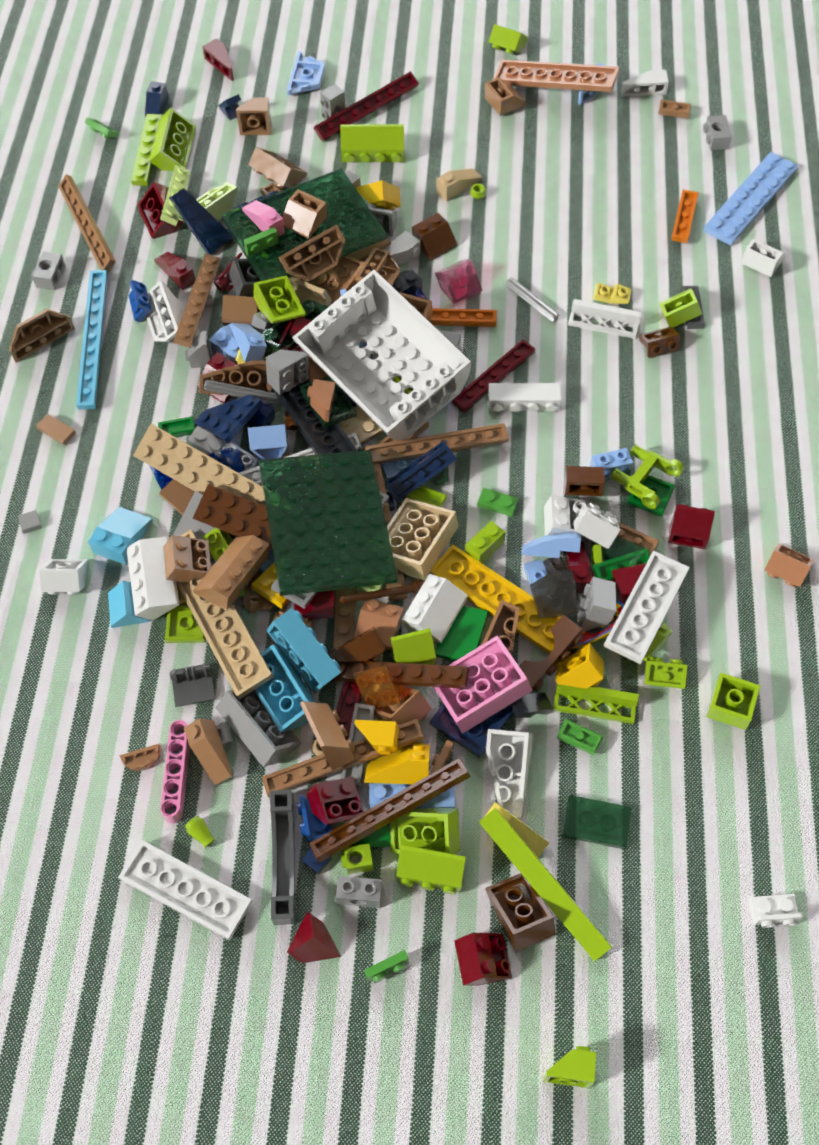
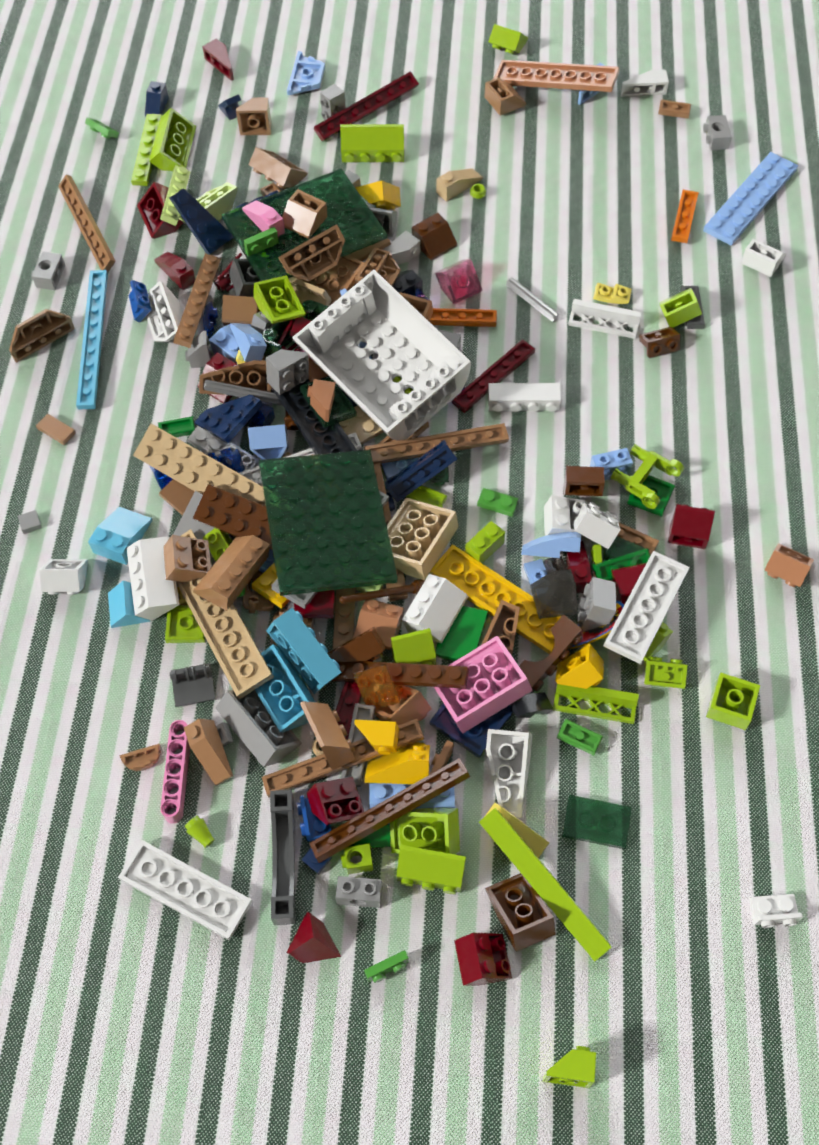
(209, 319): none -> clear blue slope

